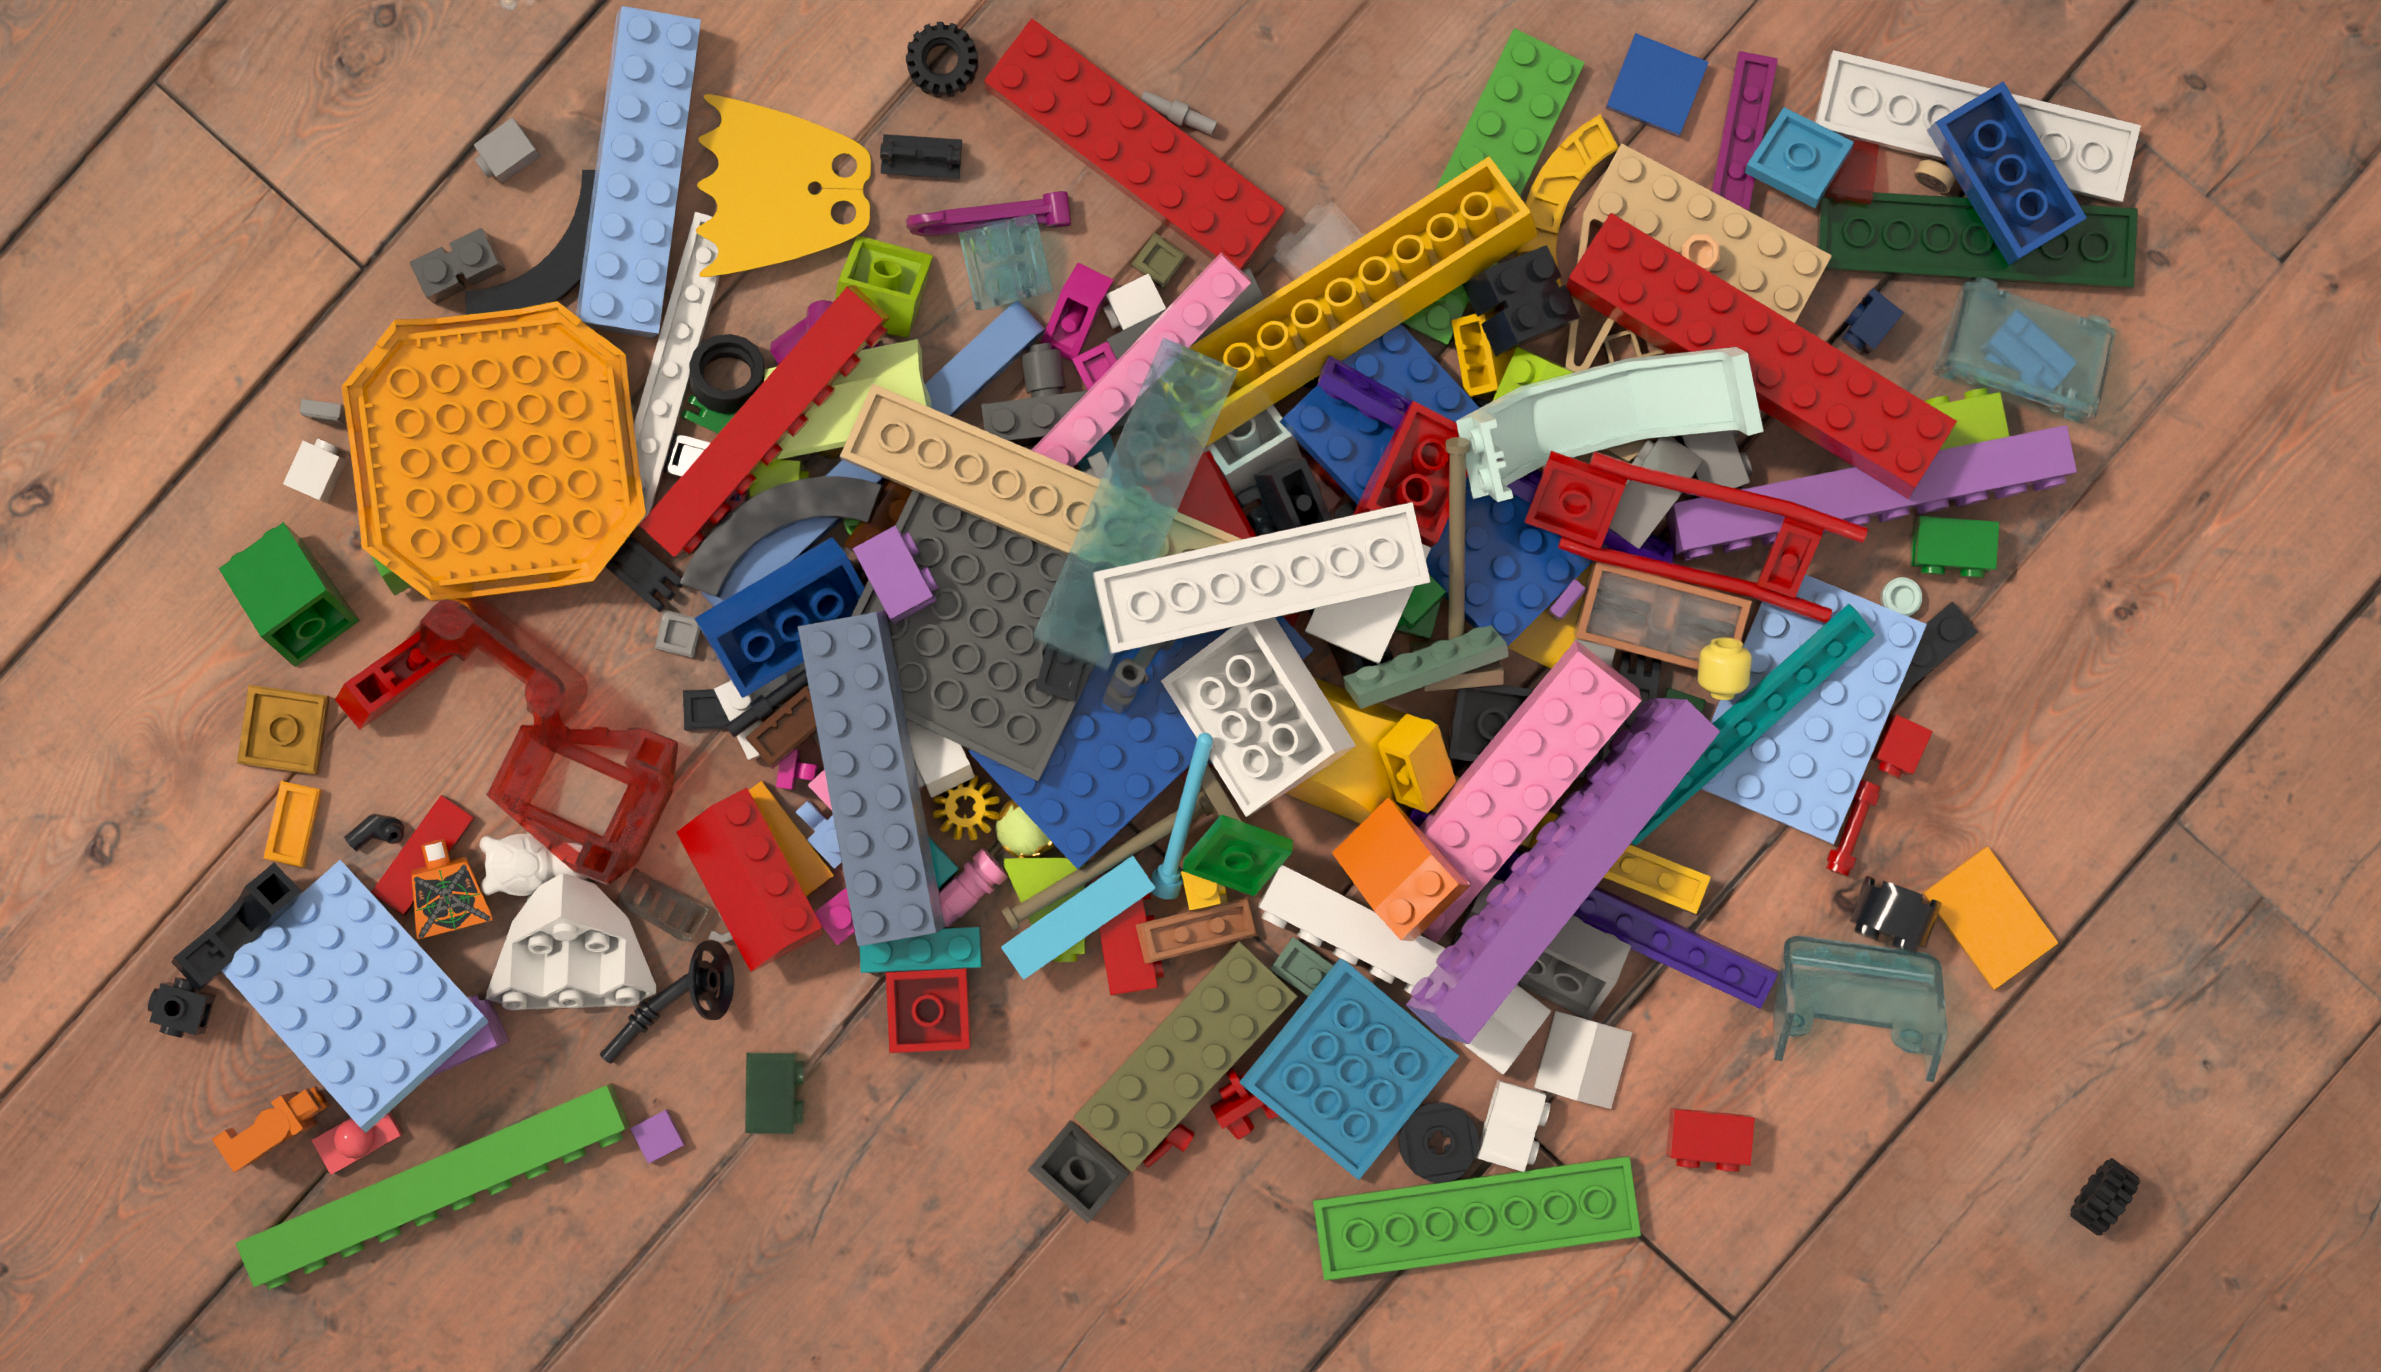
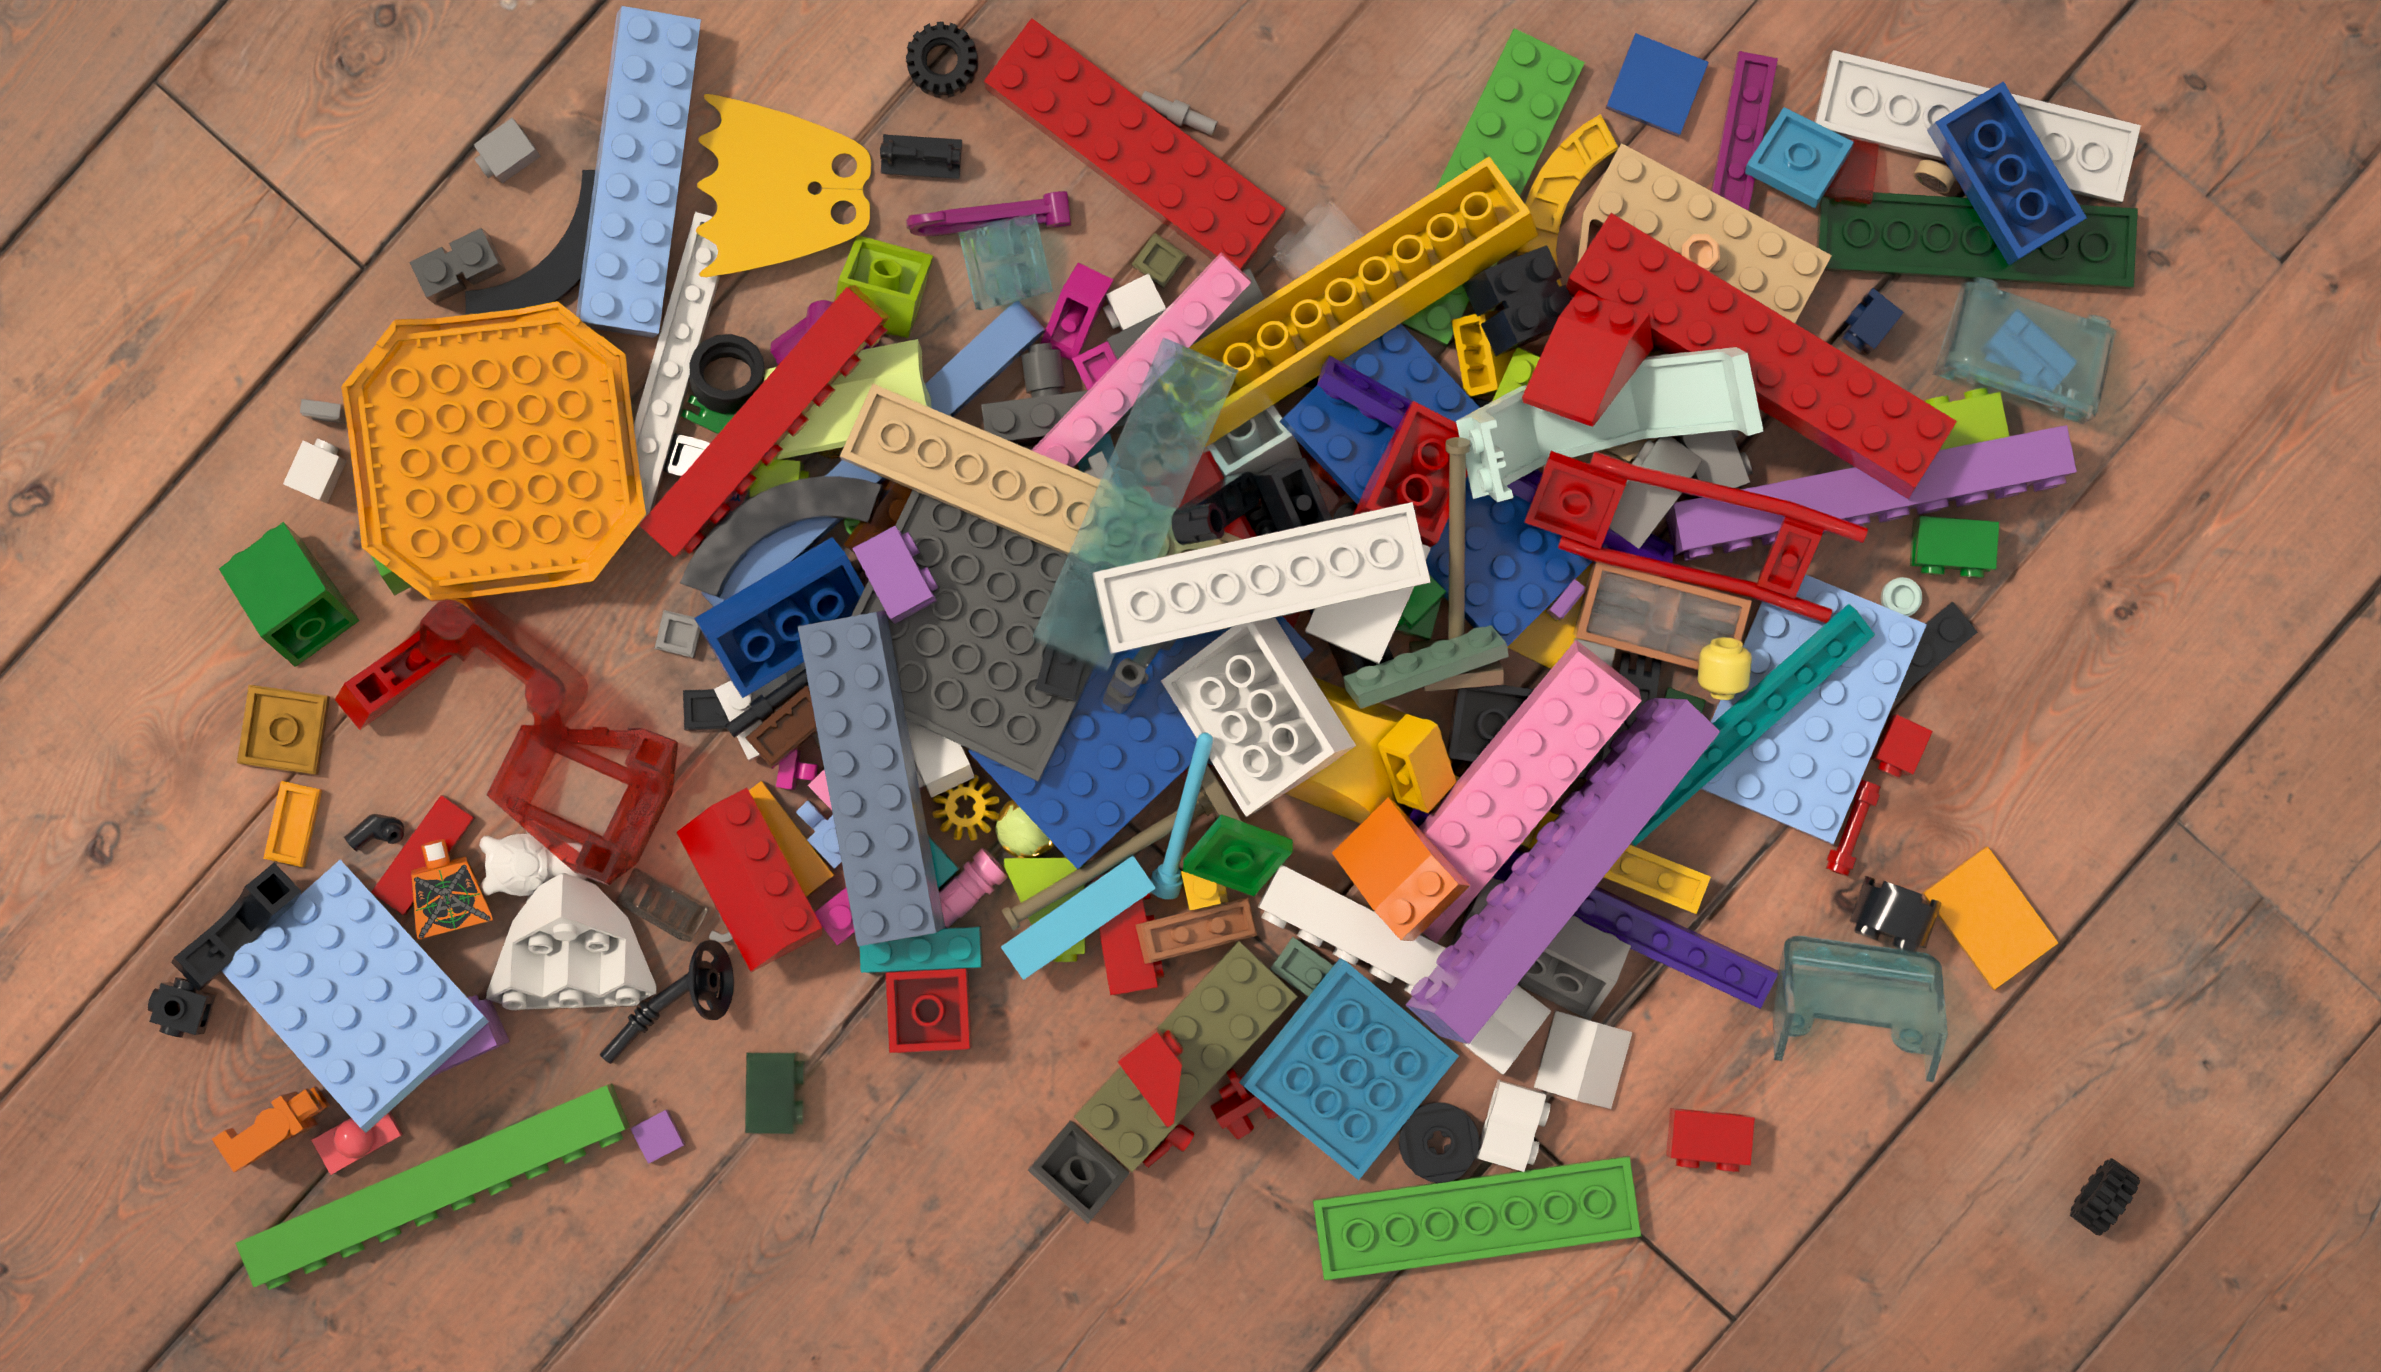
(643, 572): black hinge -> none
(1156, 1071): none -> red slope
(1215, 508): none -> black beam
(1589, 358): none -> red slope

